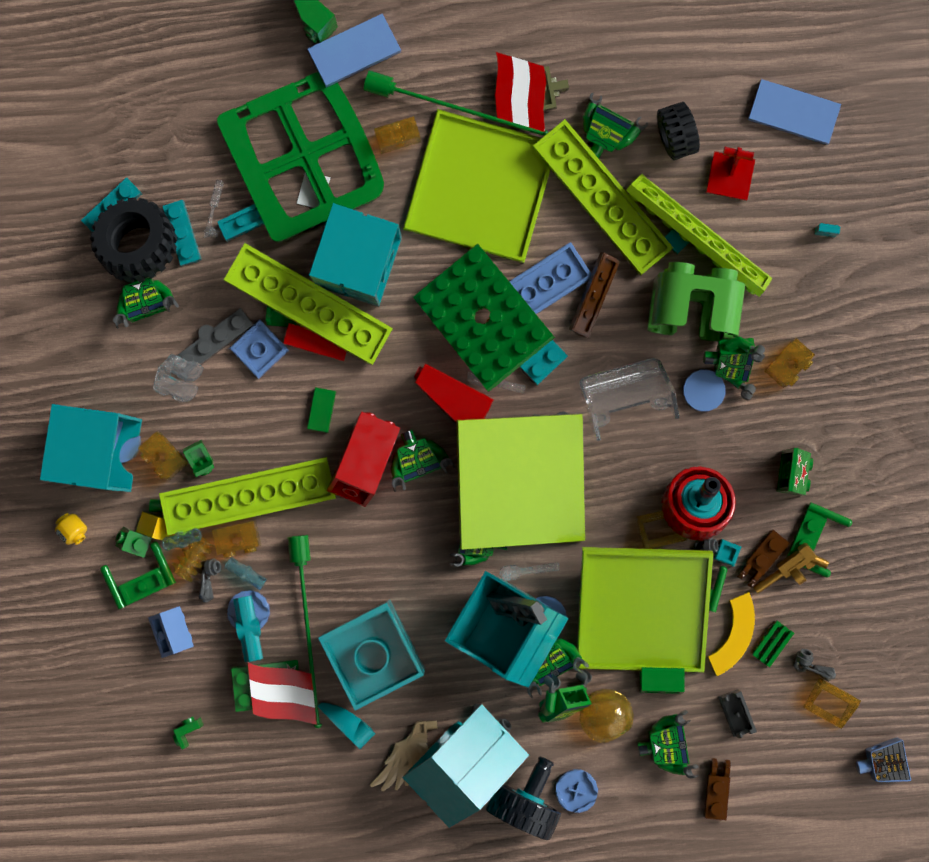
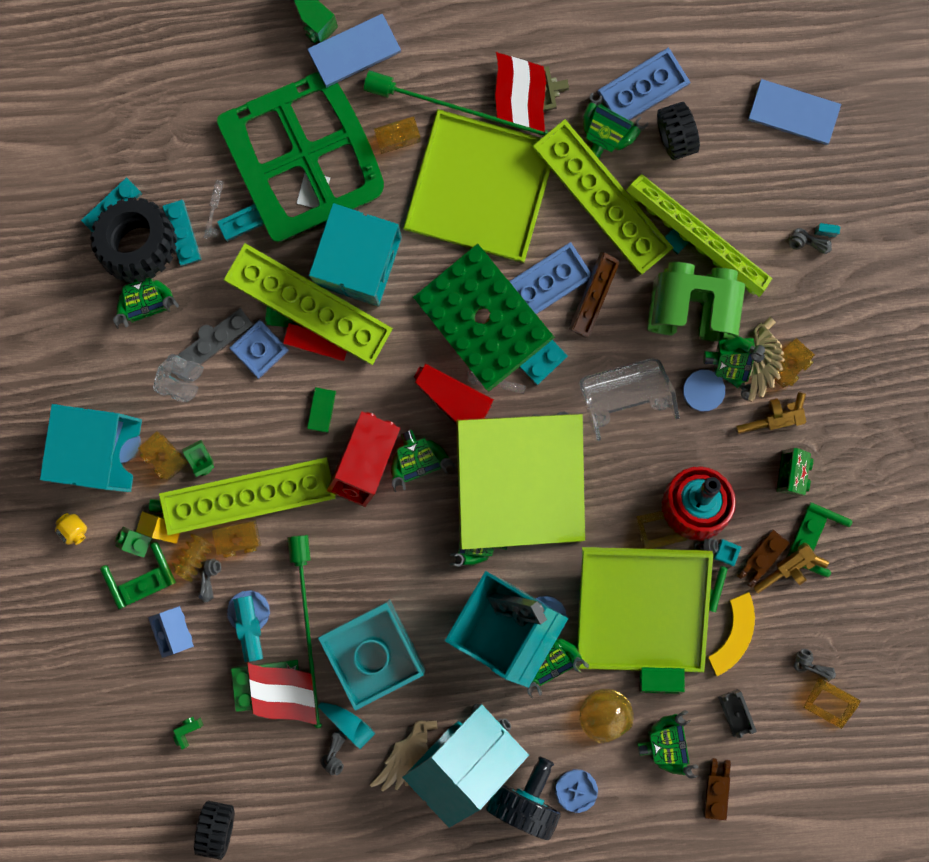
(187, 537): clear light blue pin -> none
(214, 830): none -> black tyre
(245, 573): clear light blue pin -> none
(334, 764): none -> dark grey piece
(513, 572): clear piece -> none
(564, 701): green torso -> none
(644, 85): none -> medium blue tile
(731, 173): red plate -> none
(766, 370): none -> tan animal
(779, 418): none -> pearl gold piece
(780, 647): green tile -> none
(797, 240): none -> dark grey piece
(886, 762): torso -> none

